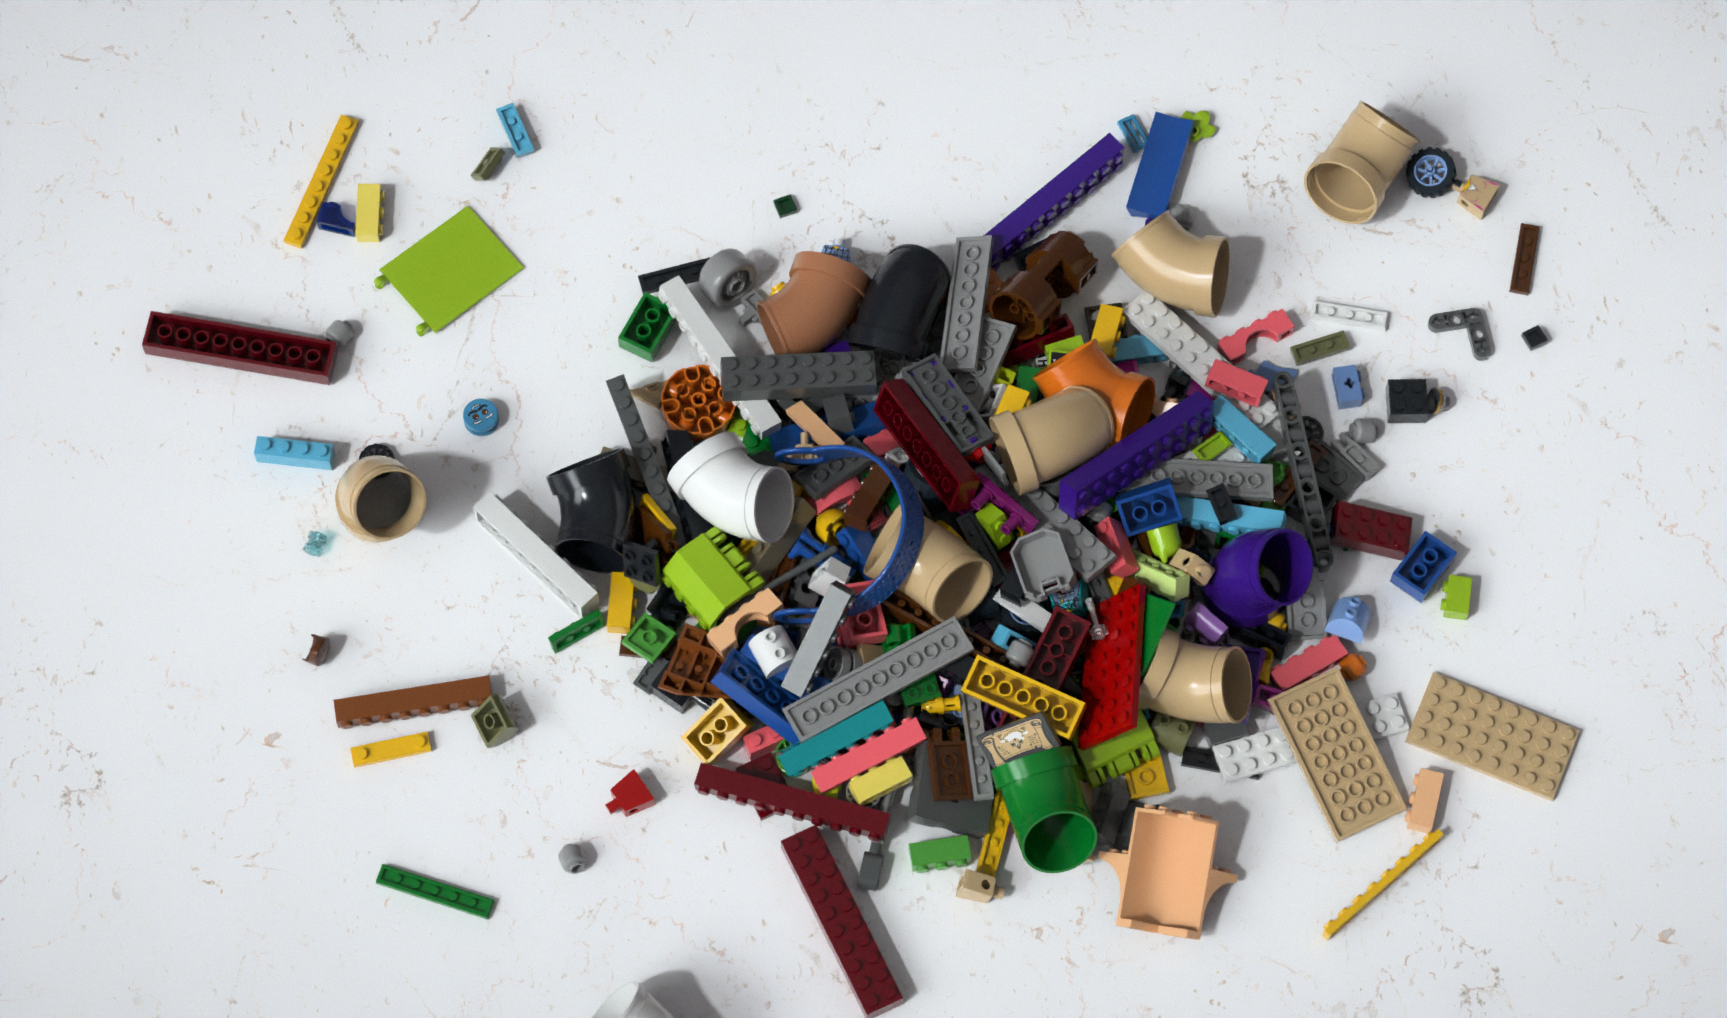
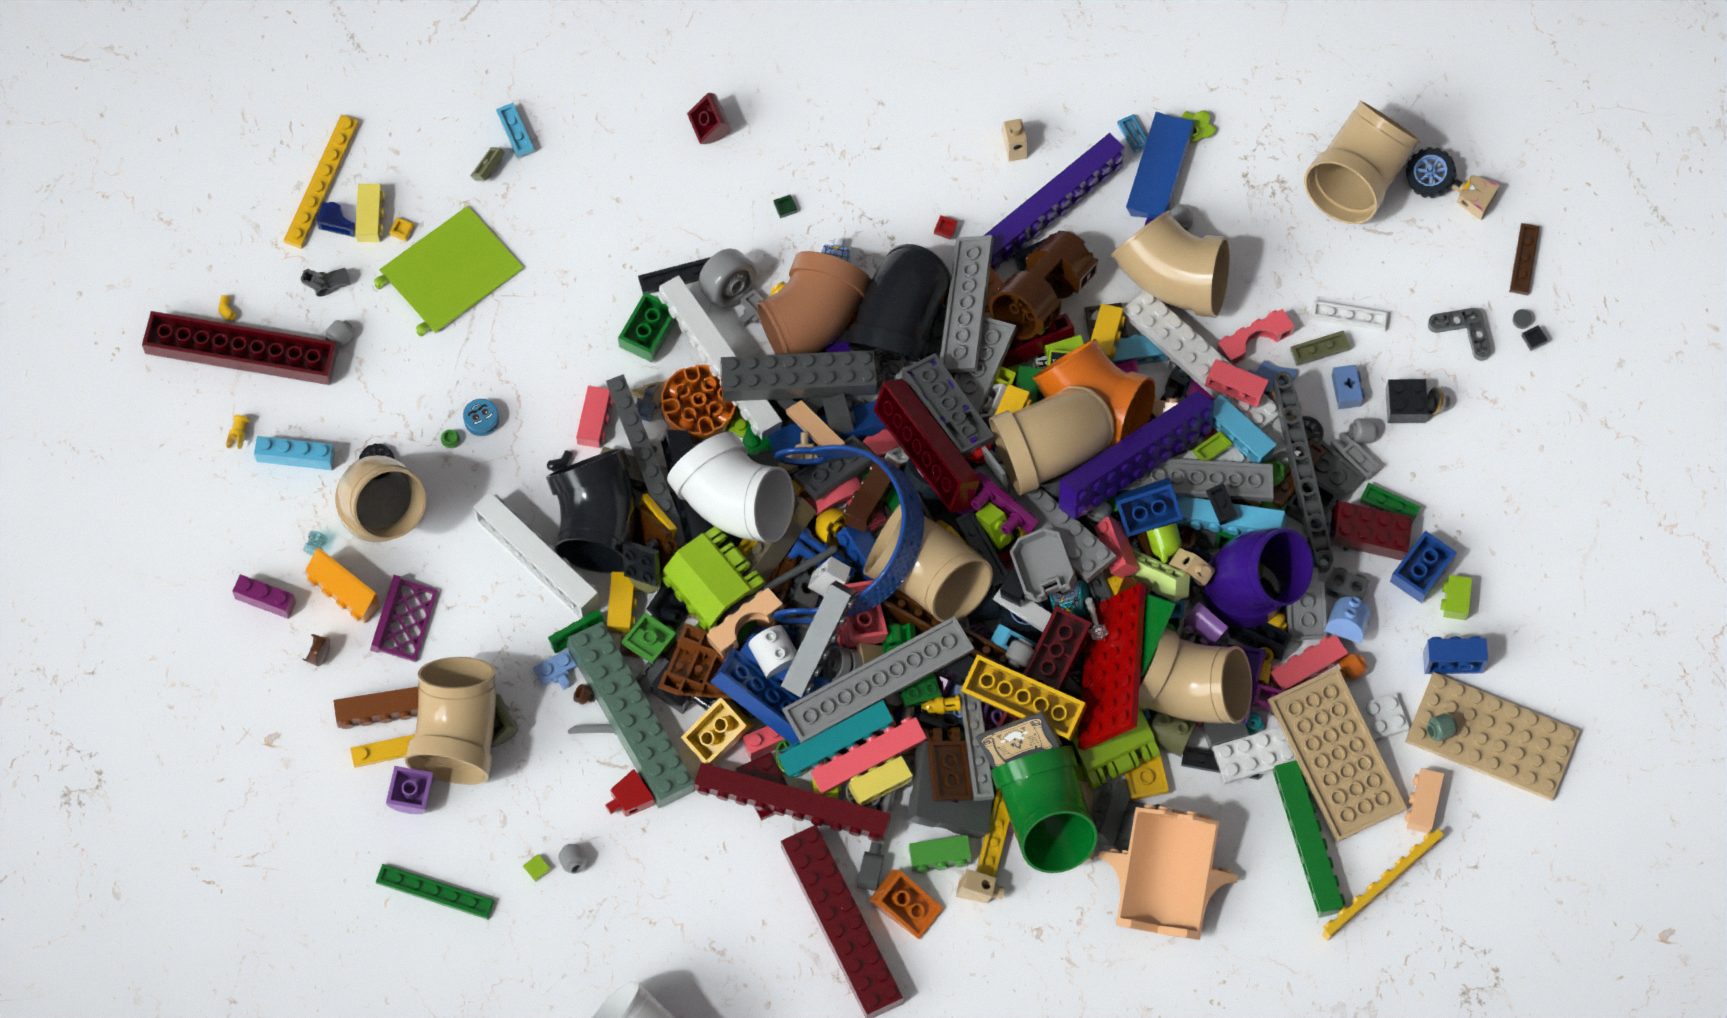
(224, 309): none -> yellow arm
(237, 431): none -> yellow piece
(264, 596): none -> magenta brick
(323, 282): none -> dark grey piece
(342, 586): none -> light orange slope
(389, 610): none -> magenta fence
(401, 229): none -> yellow tile
(409, 790): none -> medium lavender brick
(450, 438): none -> bright green plate
(454, 720): none -> tan cylinder
(536, 867): none -> lime tile
(556, 669): none -> light blue hinge
(557, 464): none -> black arm
(583, 694): none -> reddish brown tile
(591, 729): none -> light grey sword
(594, 417): none -> coral brick
(630, 714): none -> sand green brick
(645, 406): none -> sand blue plate
(709, 119): none -> dark red brick
(905, 903): none -> orange slope
(945, 227): none -> red plate
(1013, 135): none -> tan torso
(1258, 724): none -> teal plate
(1308, 839): none -> green brick
(1345, 589): none -> dark grey brick
(1388, 502): none -> green plate
(1441, 727): none -> sand green head
(1455, 655): none -> blue brick
(1522, 319): none -> dark grey tile

